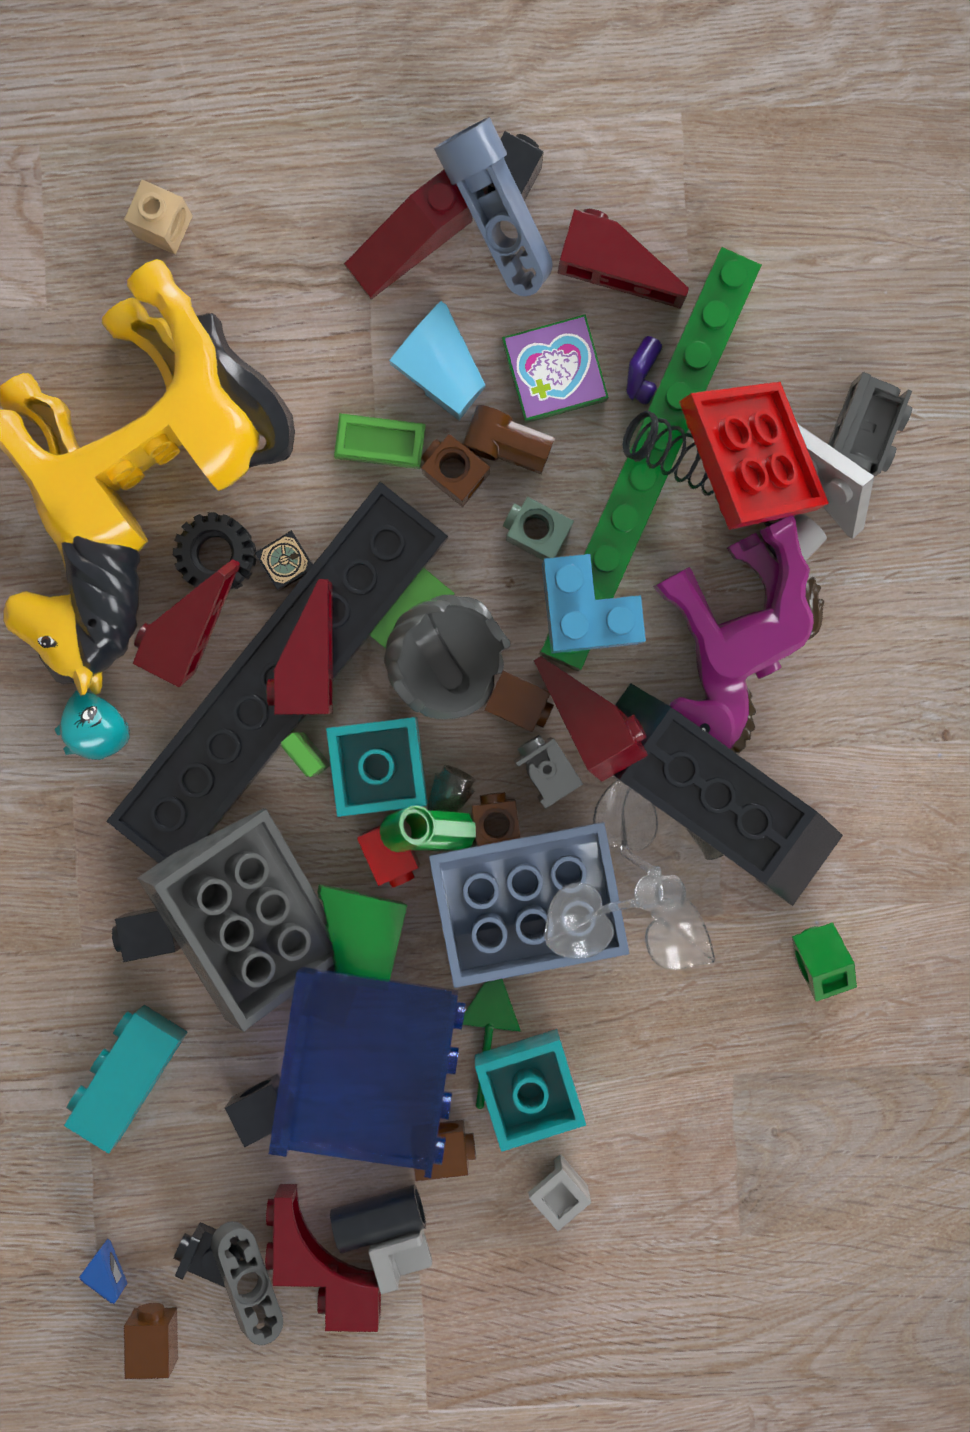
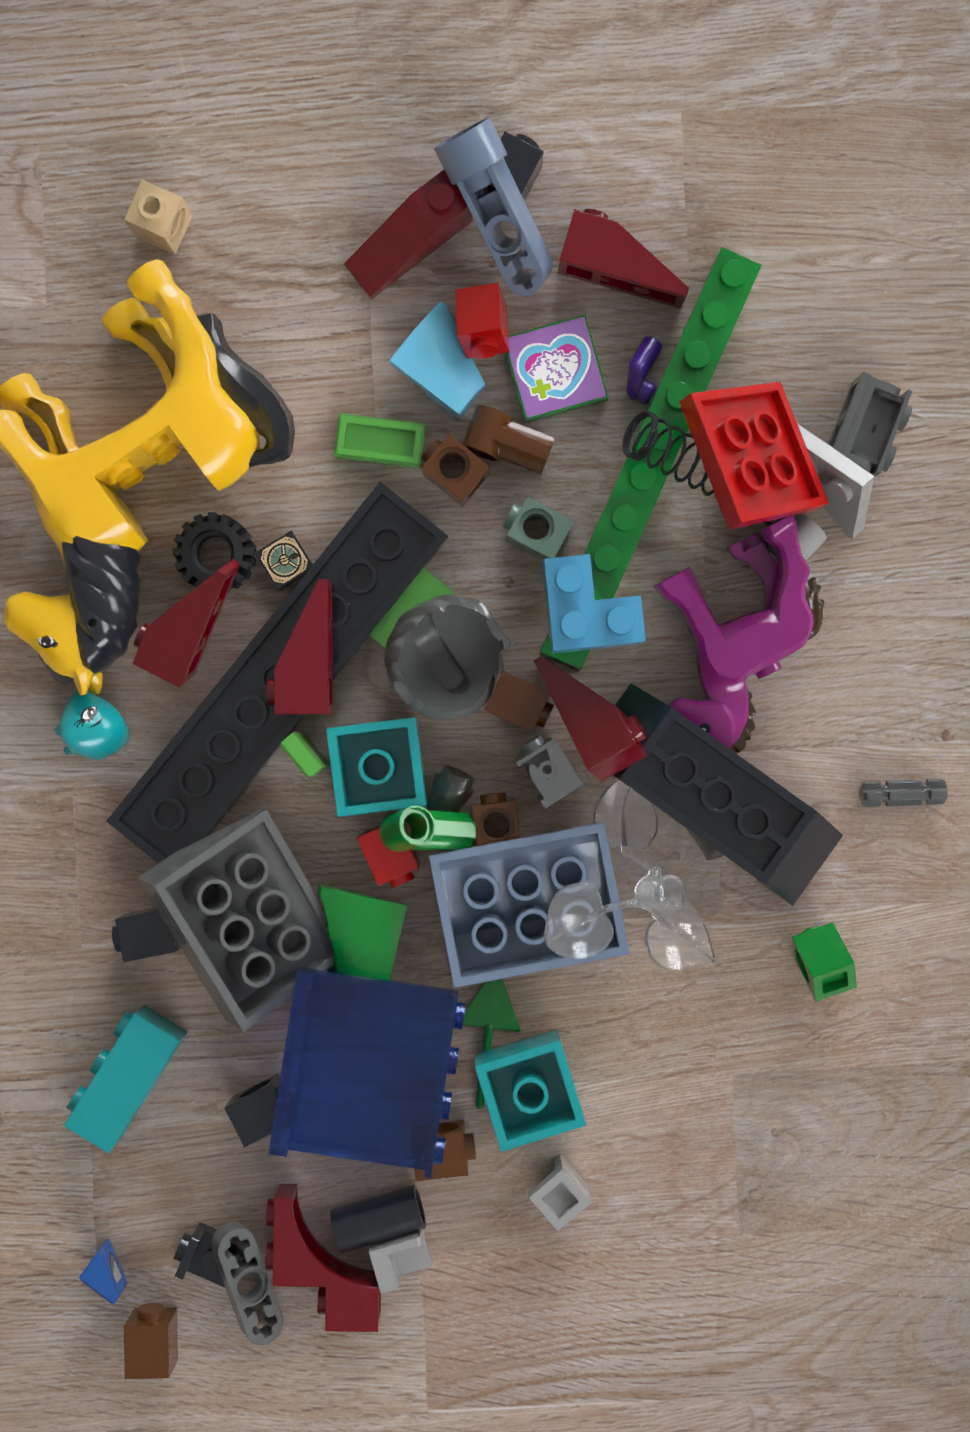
(482, 321): none -> red brick
(903, 792): none -> dark grey axle

